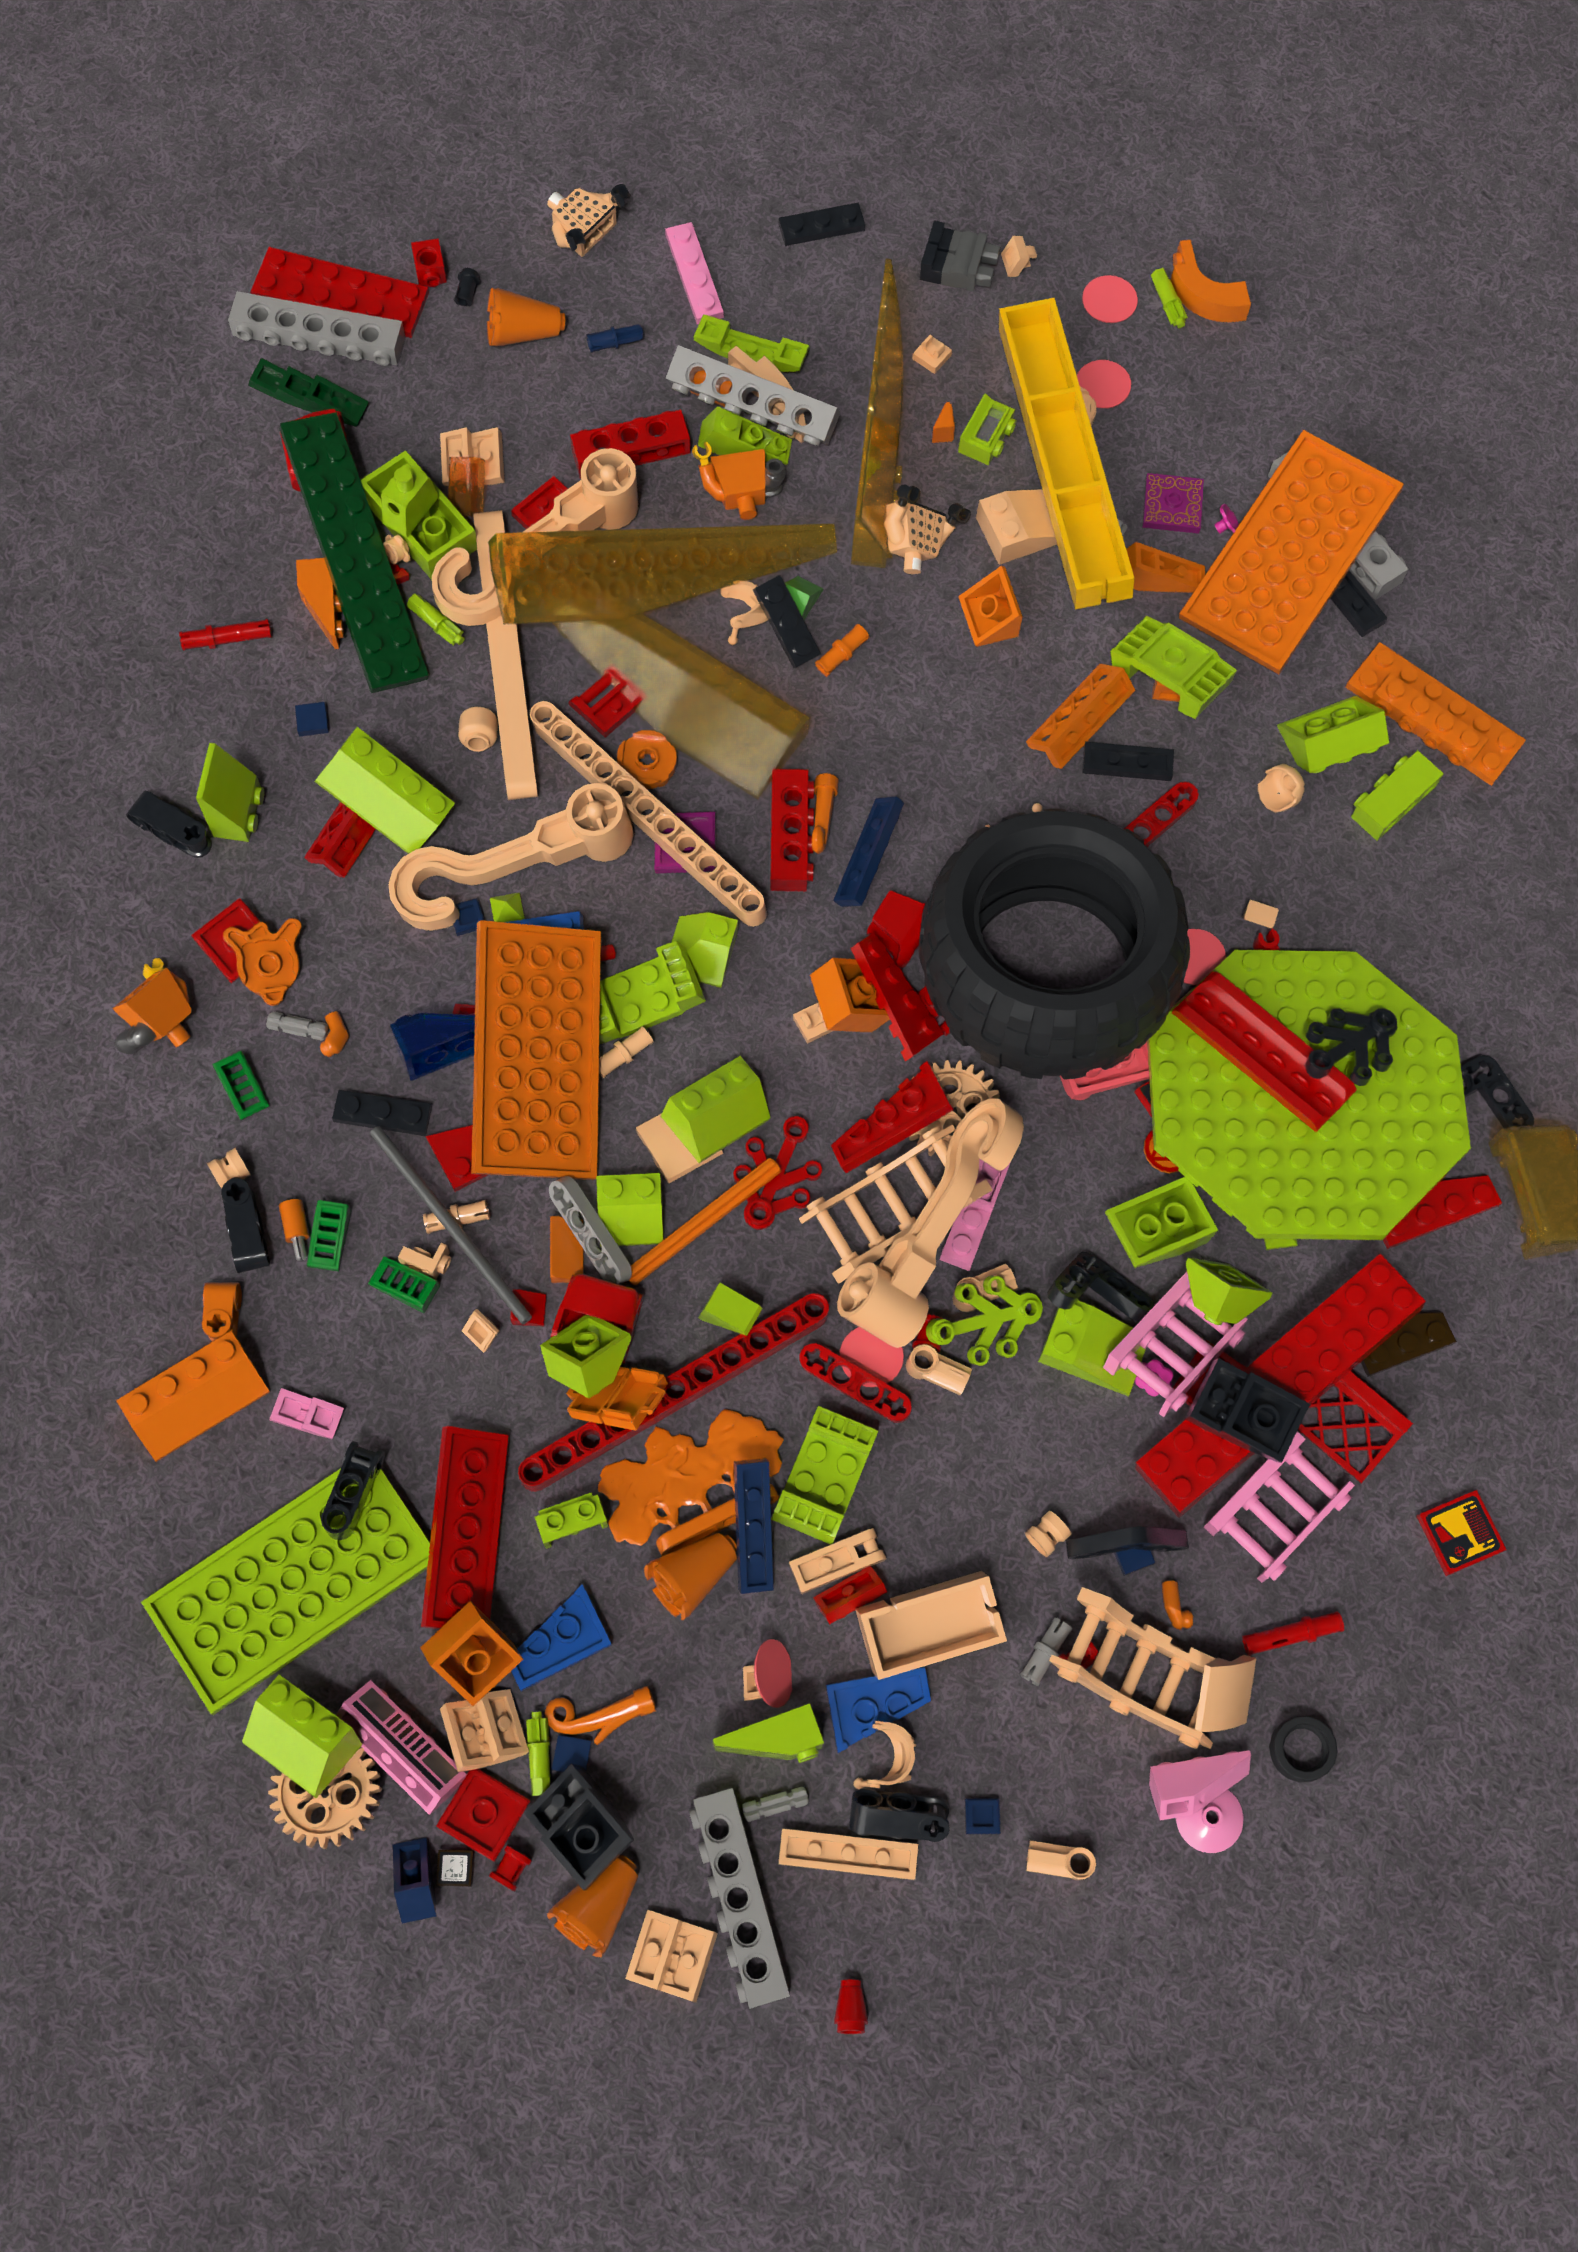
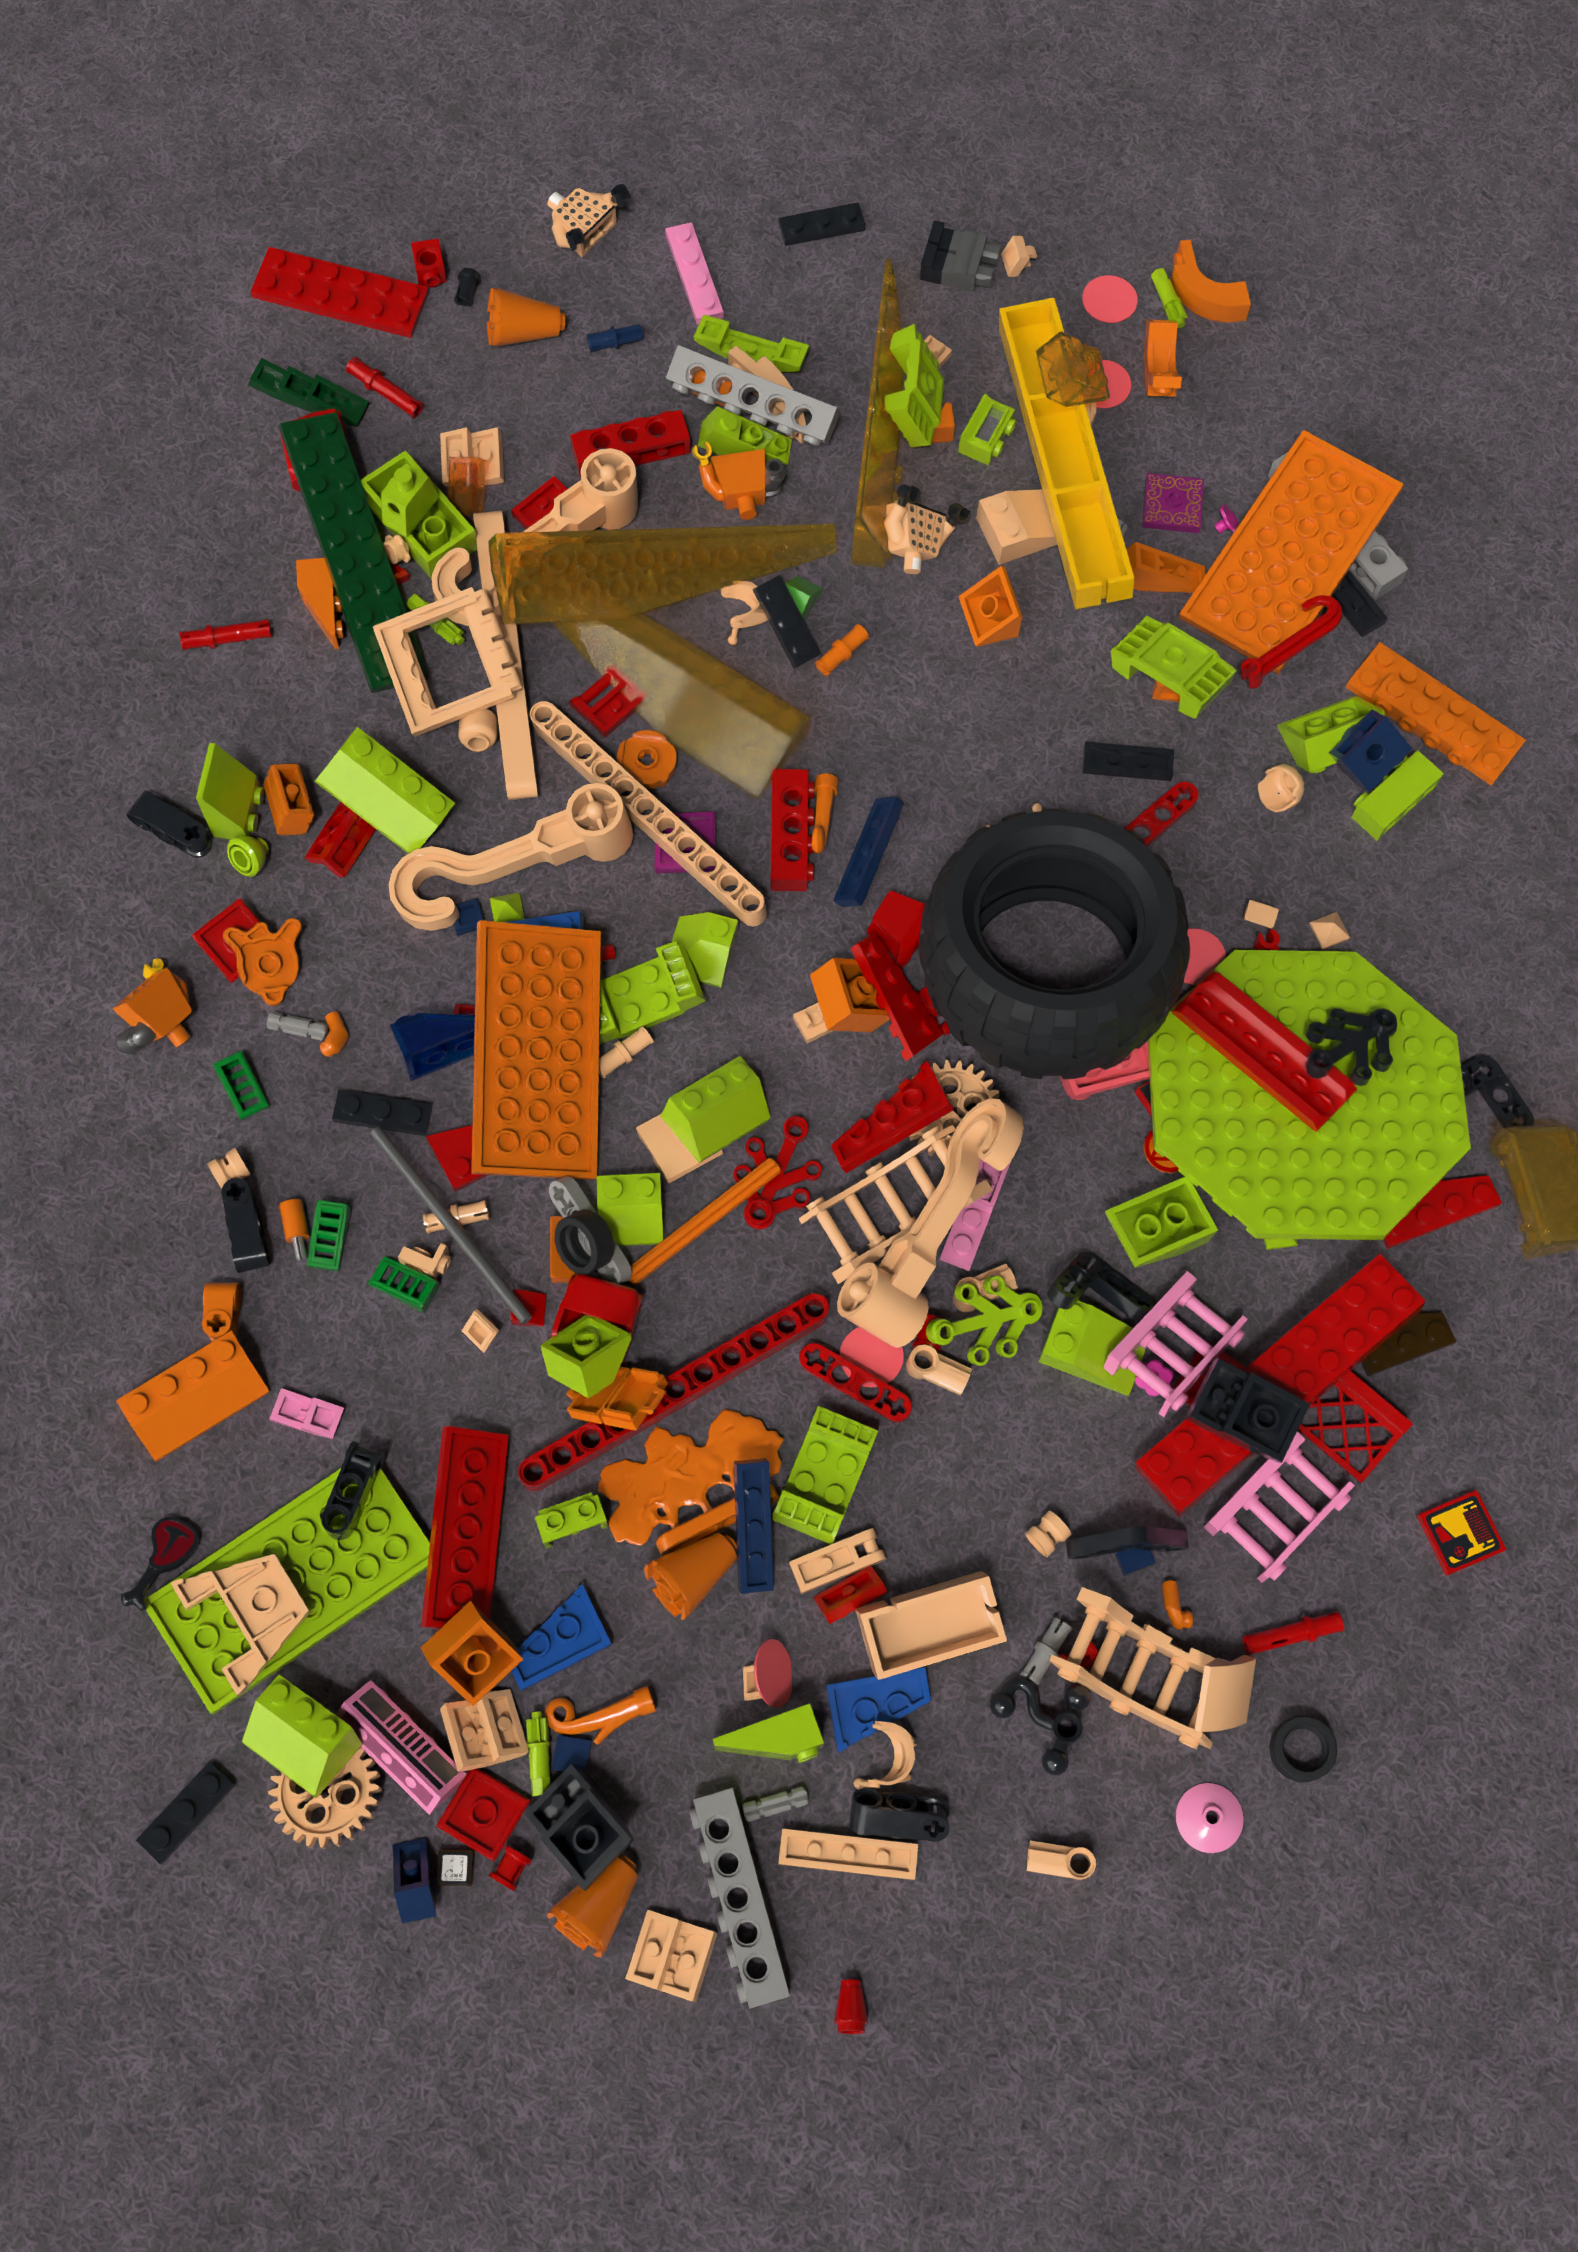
(173, 1546): none -> black piece
(185, 1813): none -> black plate
(247, 854): none -> lime brick
(262, 1605): none -> light nougat wing
(288, 799): none -> orange brick
(311, 719): dark blue tile -> none
(316, 328): light grey brick -> none
(376, 381): none -> red pin
(409, 678): none -> light nougat hinge
(596, 1232): none -> black tyre
(730, 1310): lime slope -> none
(919, 406): none -> lime plate
(982, 1816): dark blue tile -> none
(1072, 371): none -> clear yellow slope
(1076, 1698): none -> black piece
(1084, 715): orange fence -> none
(1160, 358): none -> orange arch
(1190, 1785): bright pink slope -> none
(1223, 1291): lime slope -> none
(1256, 669): none -> red piece
(1329, 930): none -> light nougat slope
(1386, 750): none -> dark blue brick

